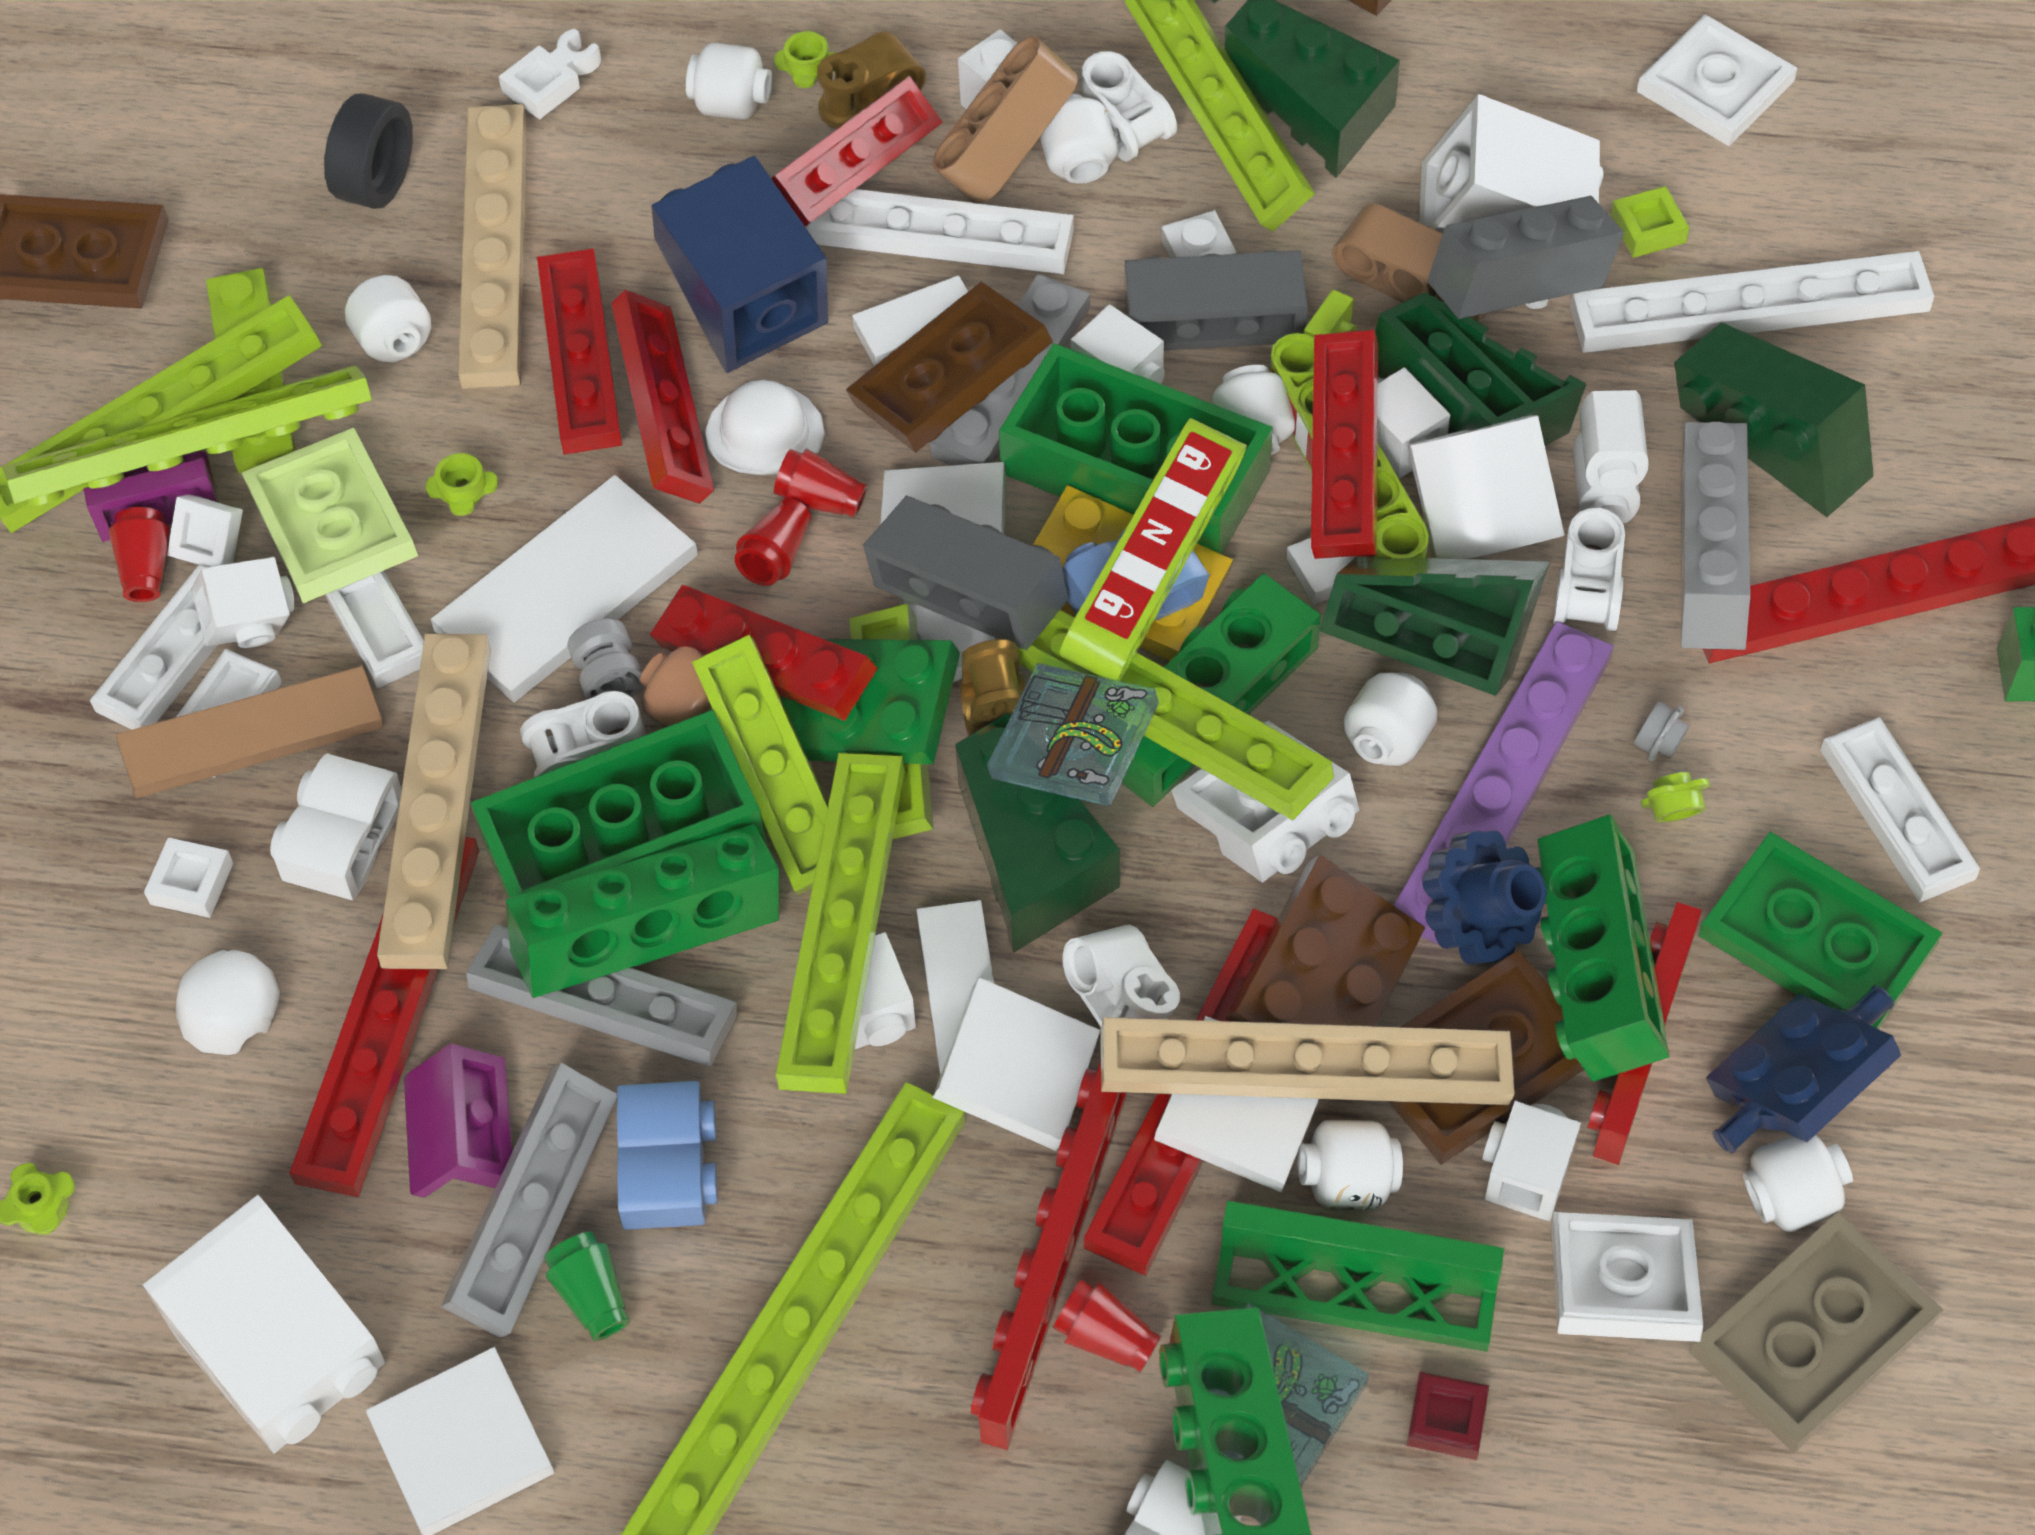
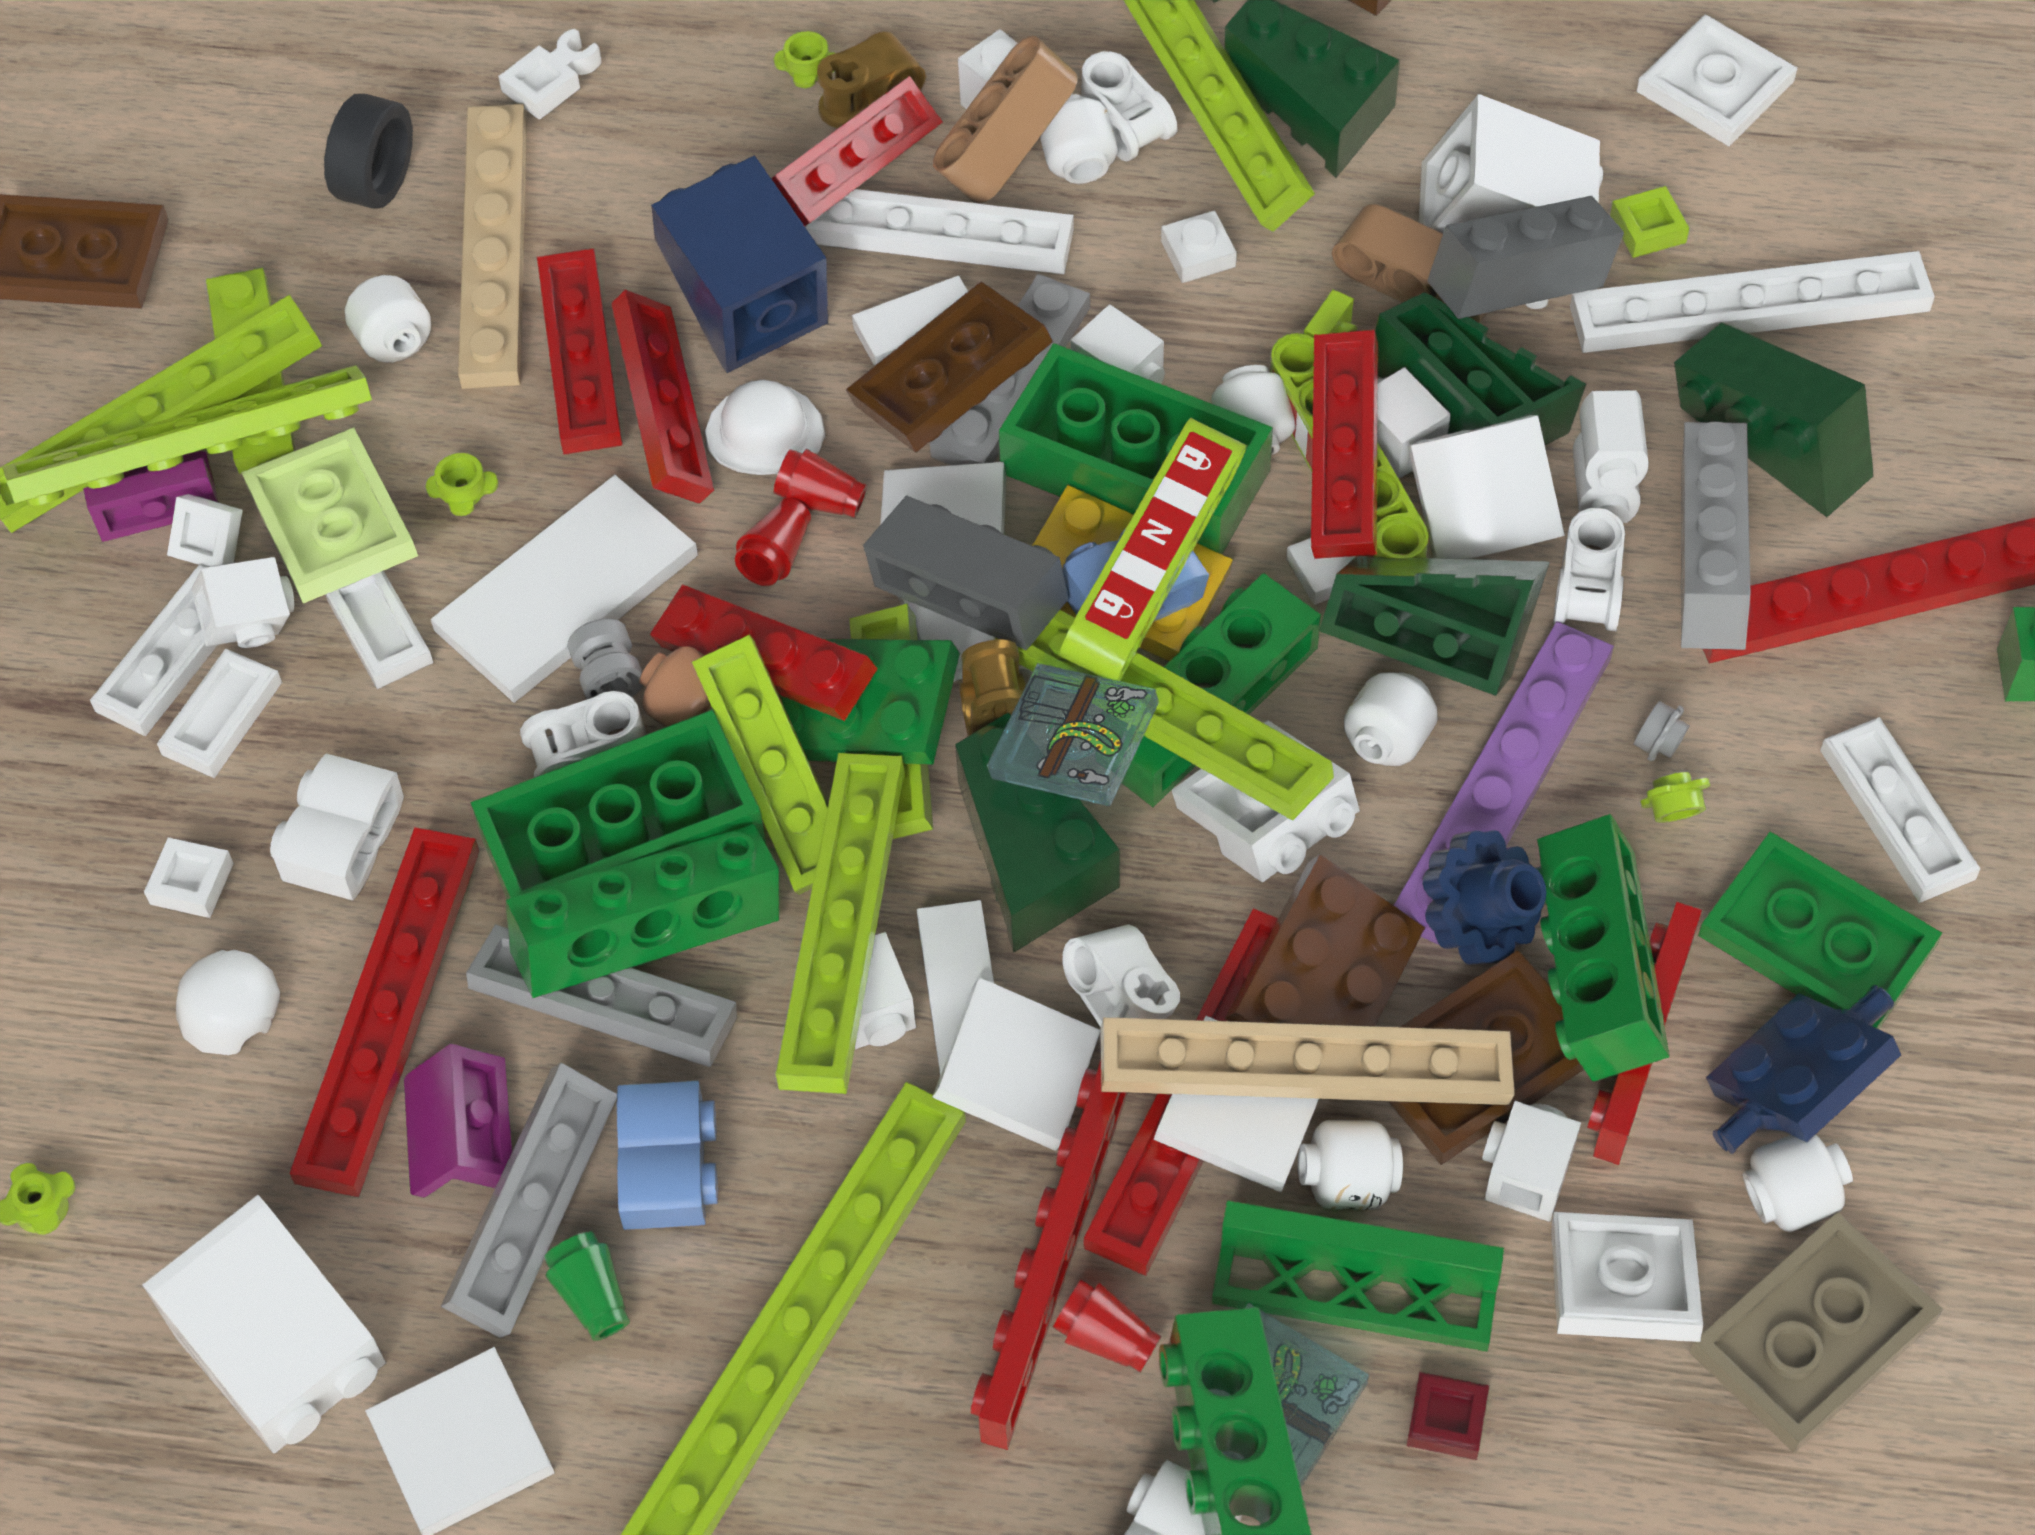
(140, 551): red cone -> none
(248, 731): medium nougat tile -> none
(434, 803): tan plate -> none
(728, 81): white head -> none
(1218, 298): dark grey brick -> none

